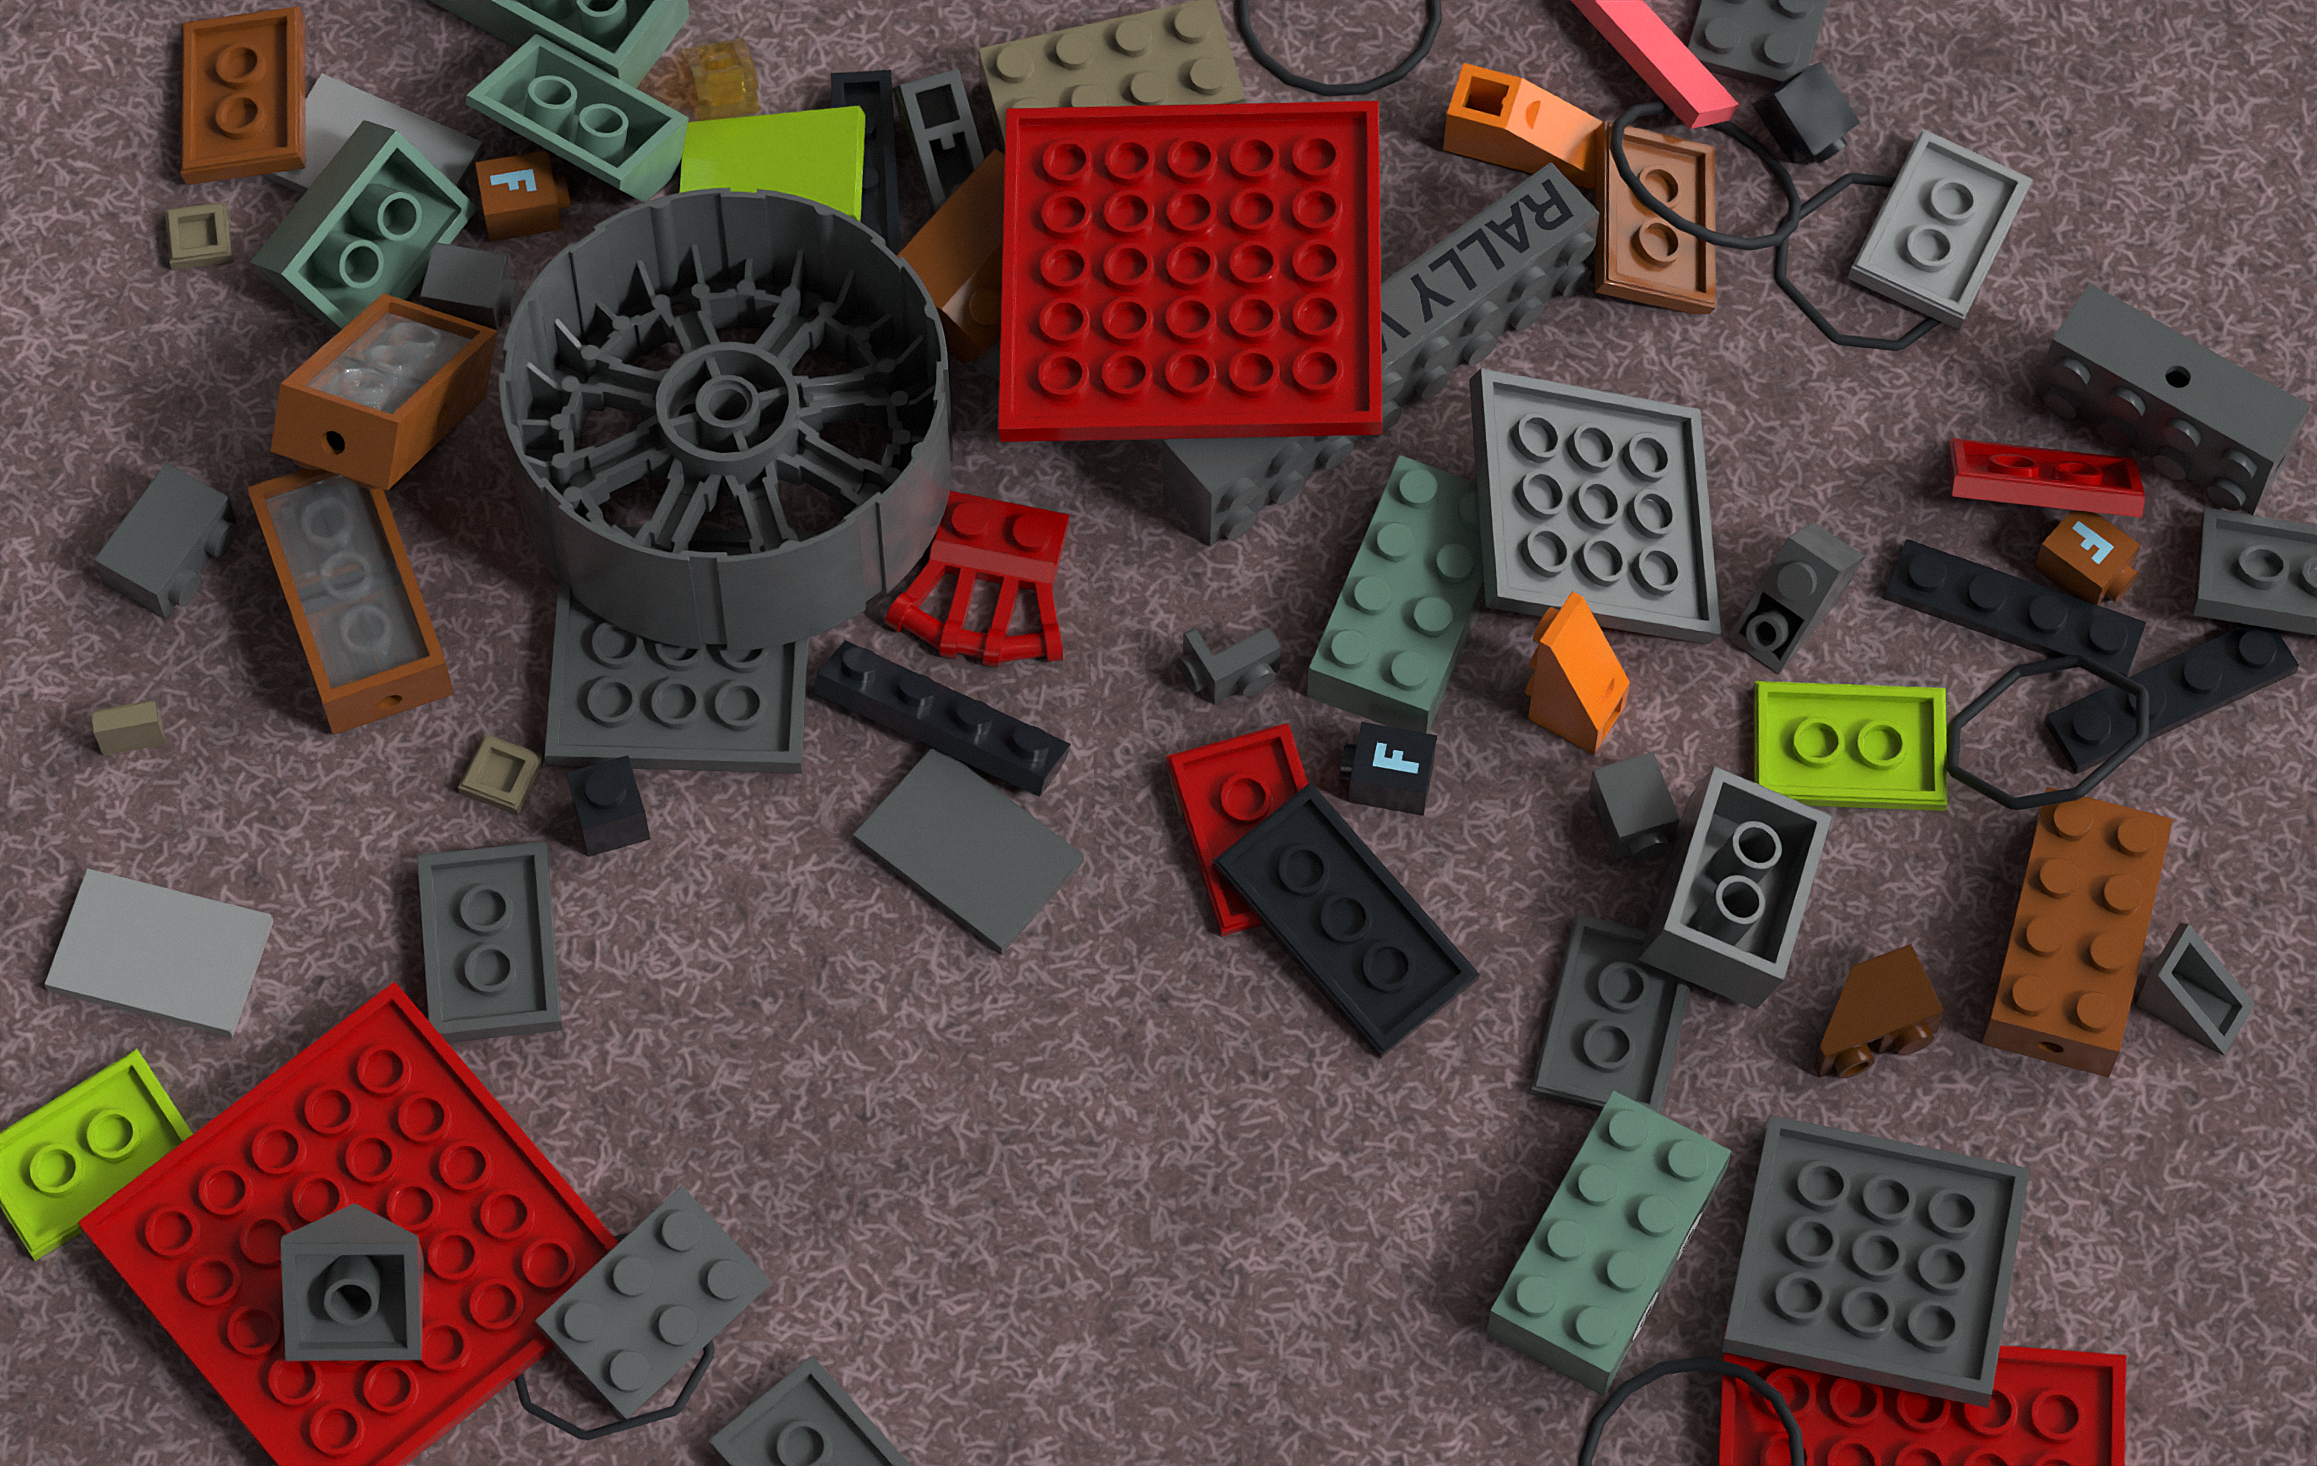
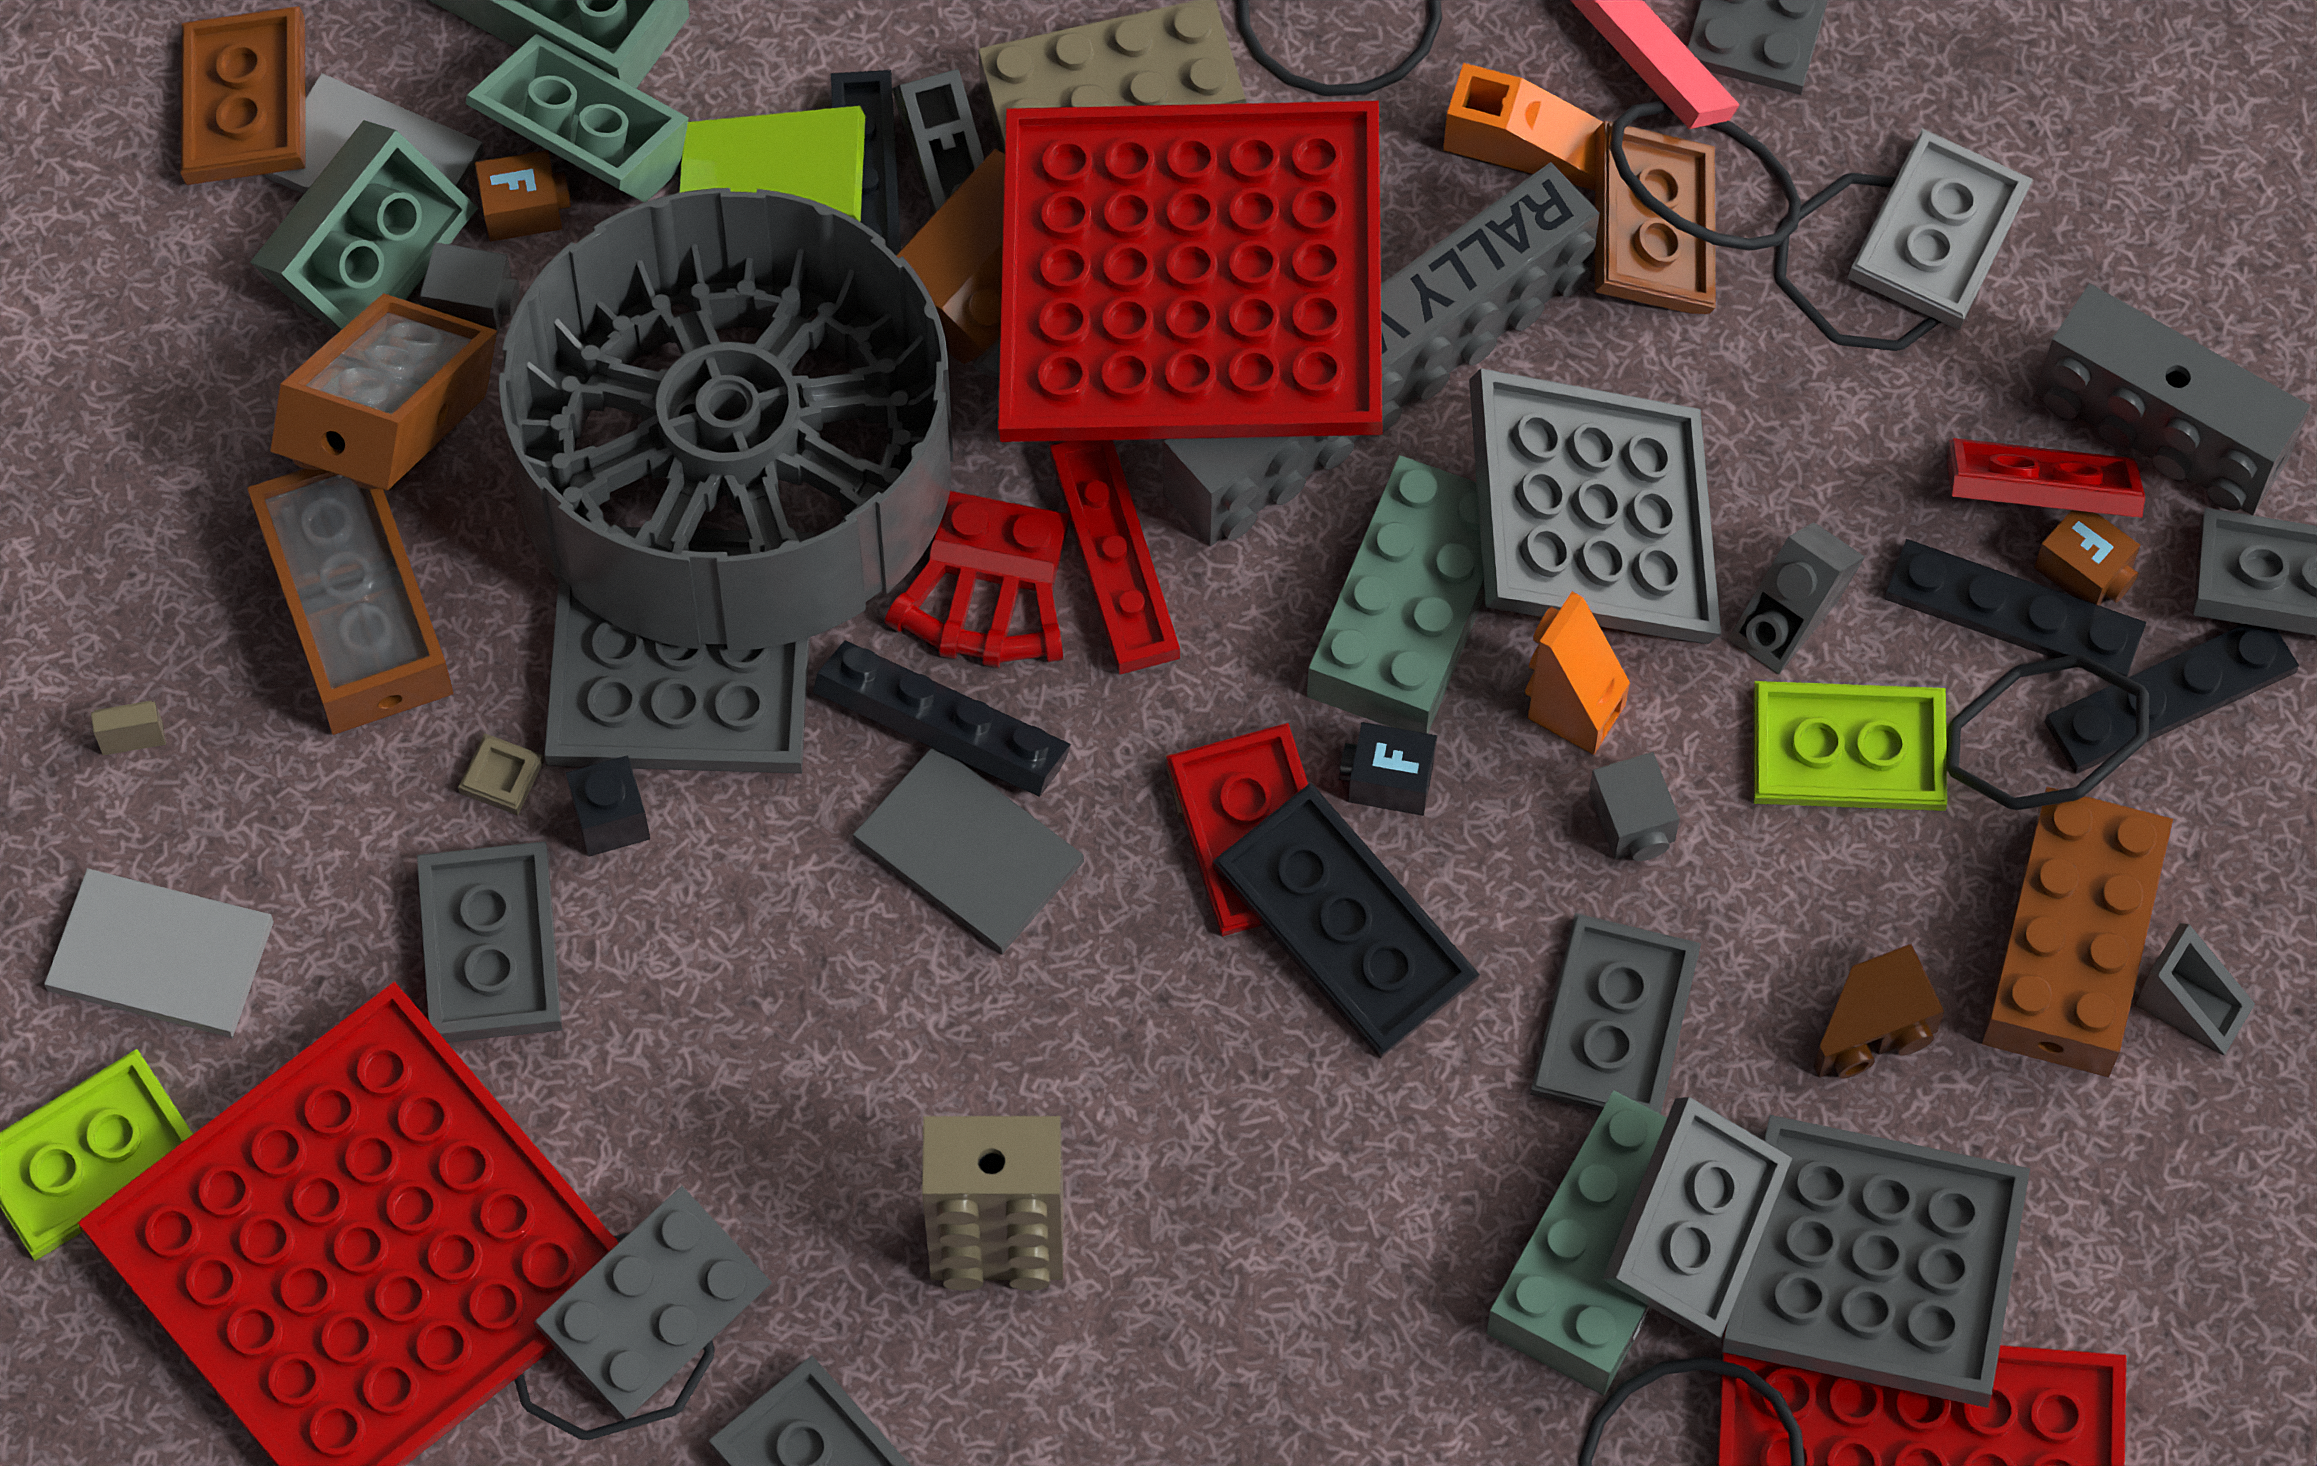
(167, 541): dark grey brick -> none
(199, 236): dark tan tile -> none
(352, 1289): dark grey slope -> none
(723, 79): clear yellow slope -> none
(993, 1200): none -> dark tan brick
(1115, 554): none -> red plate
(1242, 667): dark grey bracket -> none
(1697, 1218): none -> plate
(1735, 888): dark grey brick -> none
(1807, 115): black brick -> none

